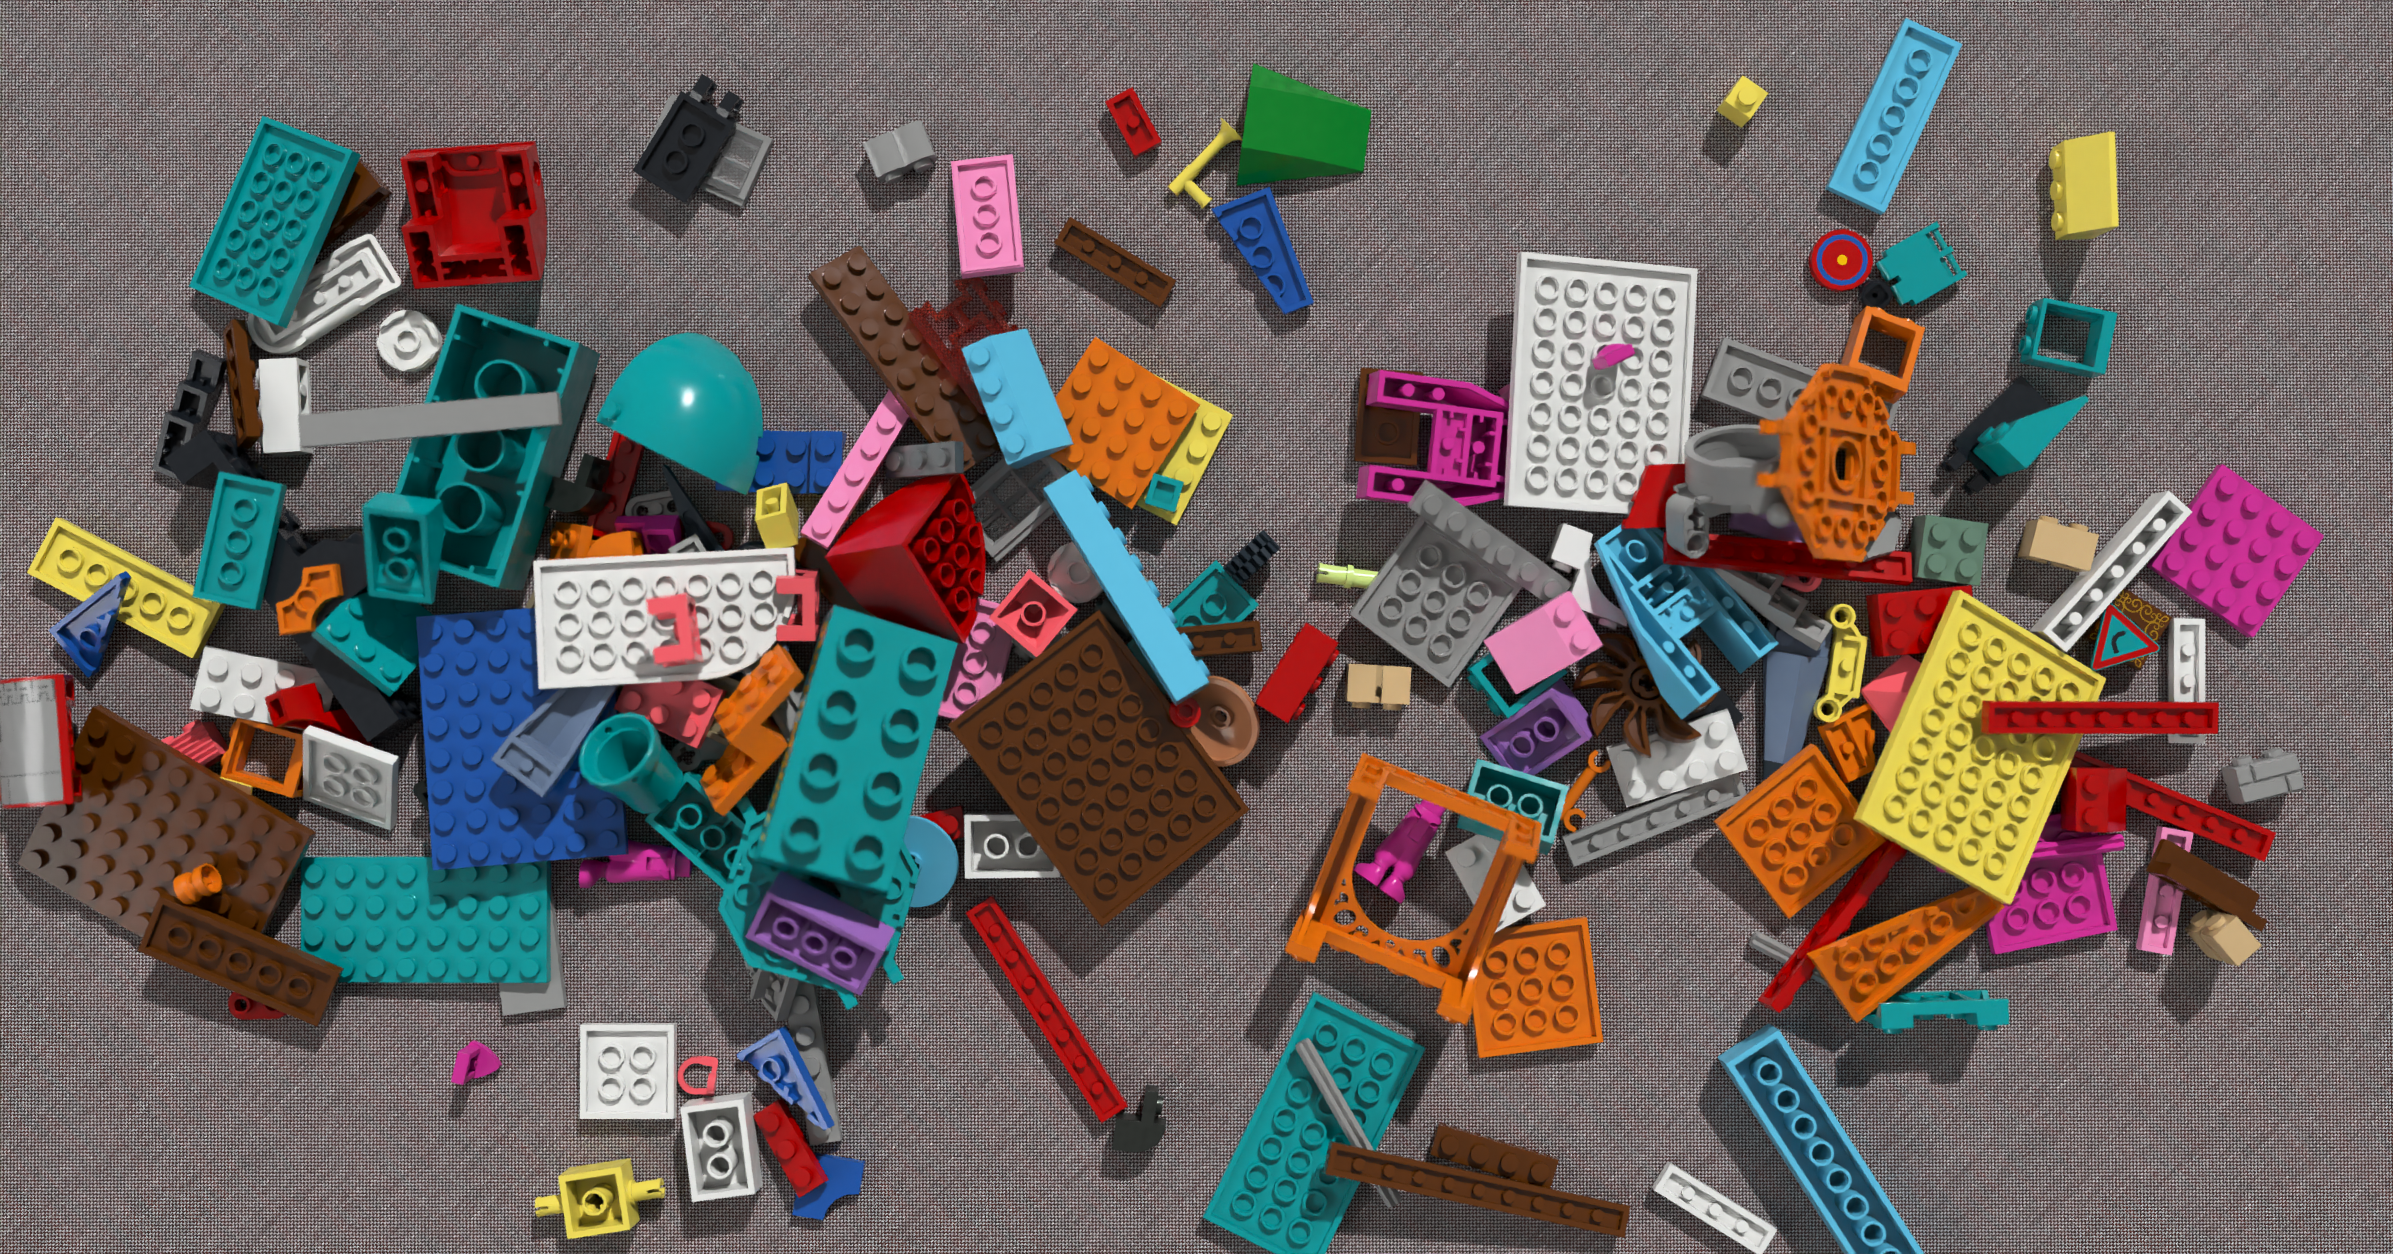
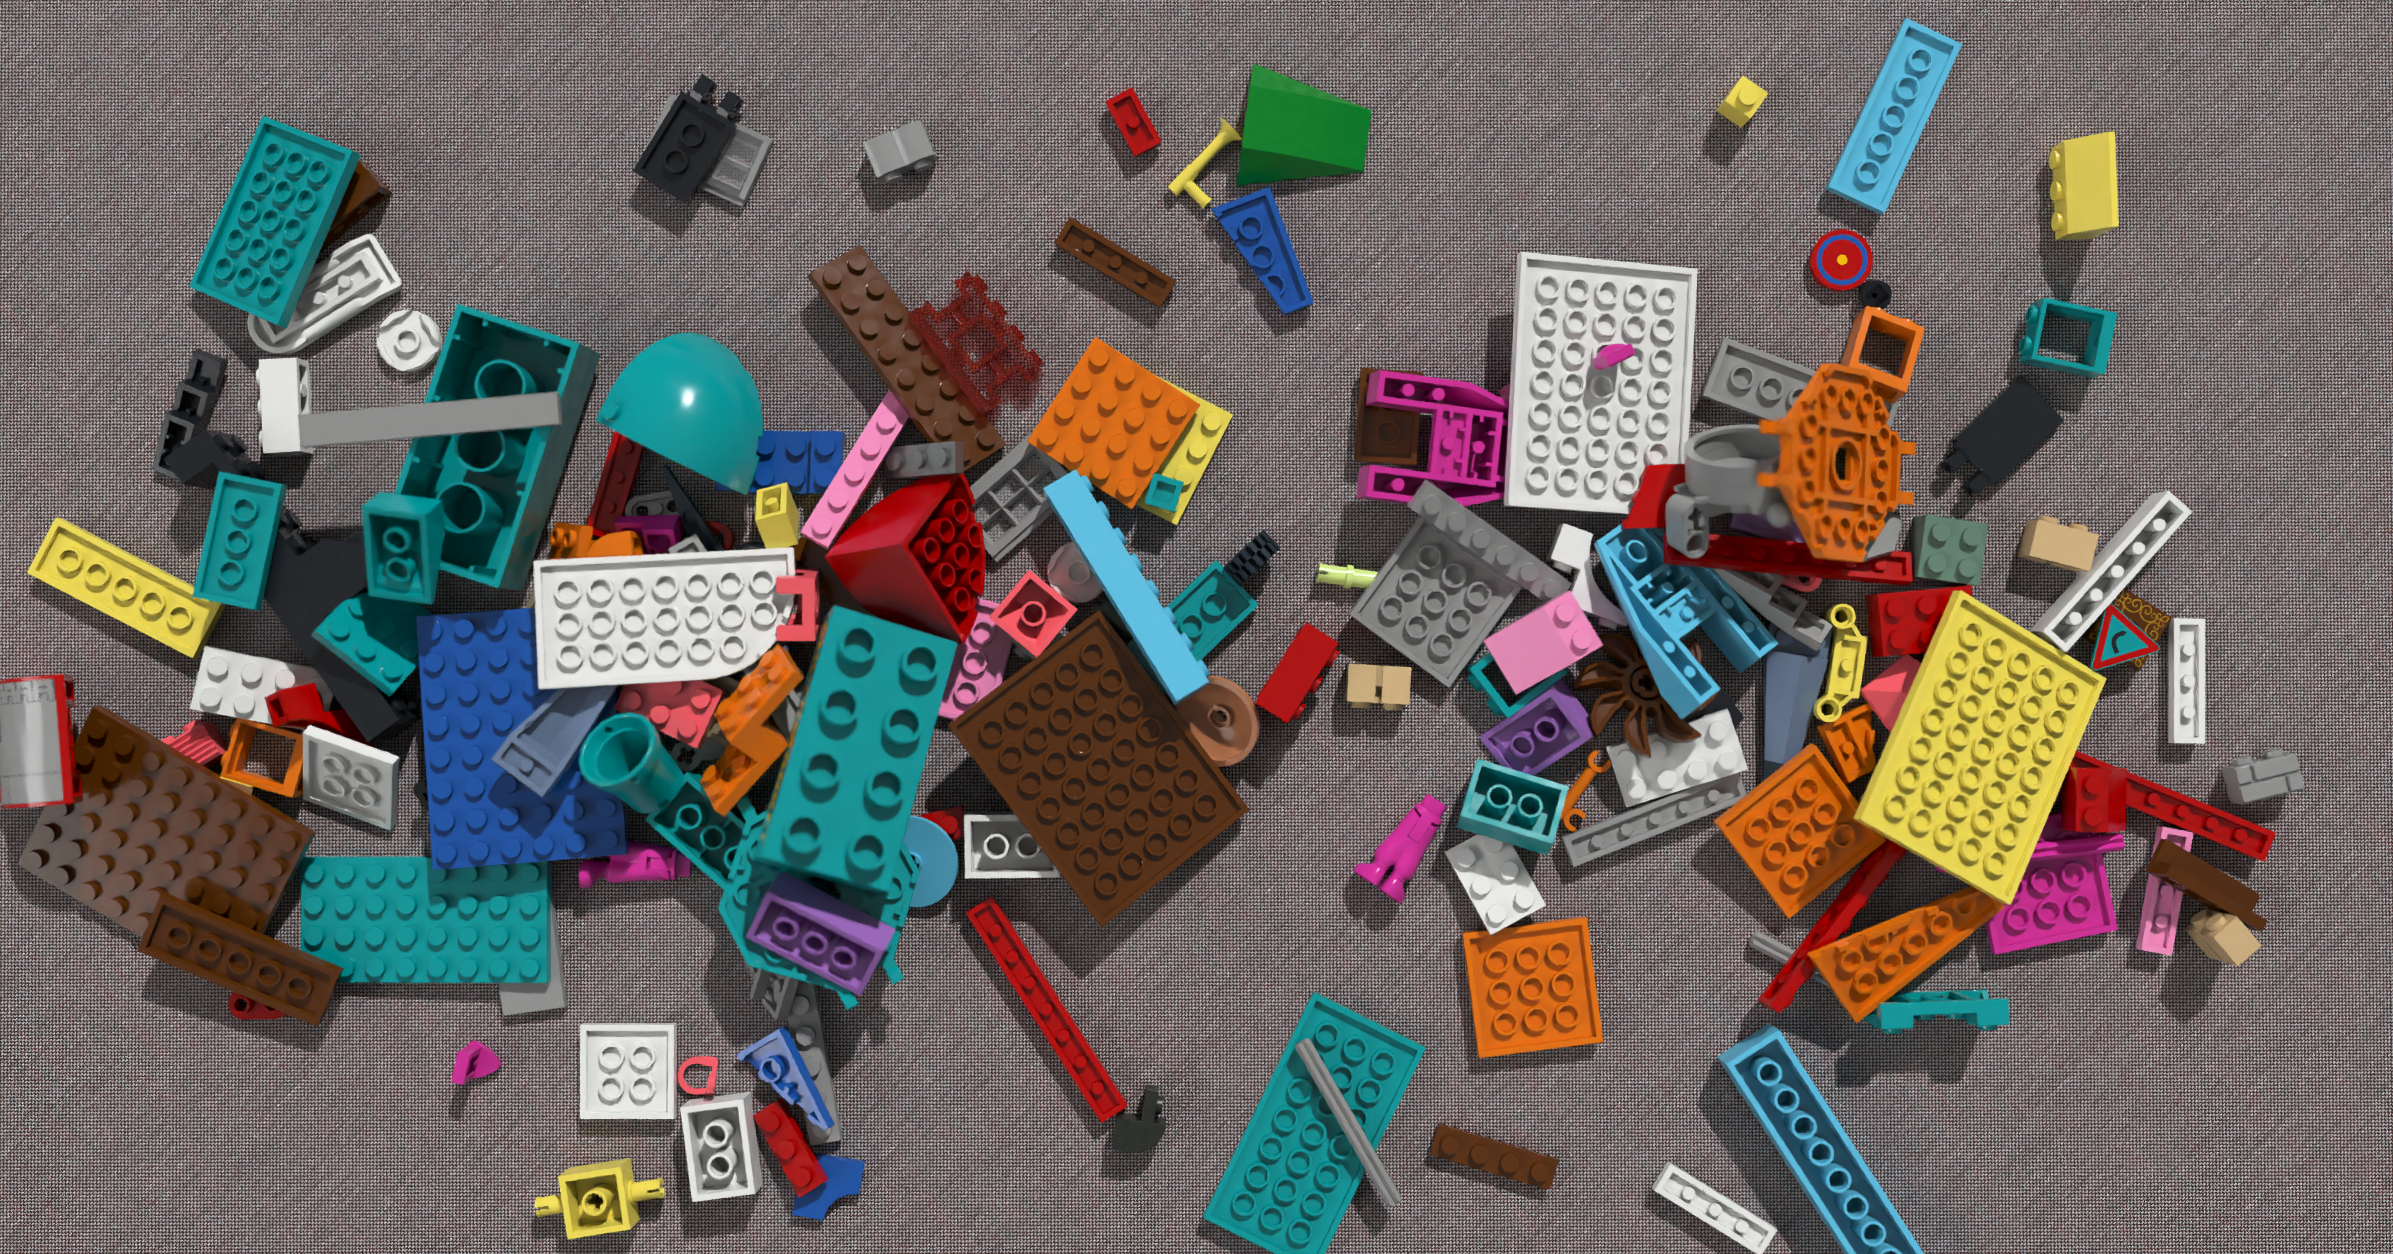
(89, 626): blue wing -> none
(200, 882): orange wheel -> none
(241, 374): reddish brown plate -> none
(301, 610): orange tile -> none
(475, 215): red slope -> none
(585, 494): pearl dark grey brick -> none
(685, 630): coral panel -> none
(987, 216): bright pink tile -> none
(1017, 397): medium azure slope -> none
(1185, 714): red plate -> none
(1224, 638): reddish brown tile -> none
(1458, 977): orange arch -> none
(1476, 1189): reddish brown plate -> none
(1919, 266): teal plate -> none
(2018, 443): teal slope -> none
(2099, 717): red plate -> none
(2236, 551): dark pink plate -> none

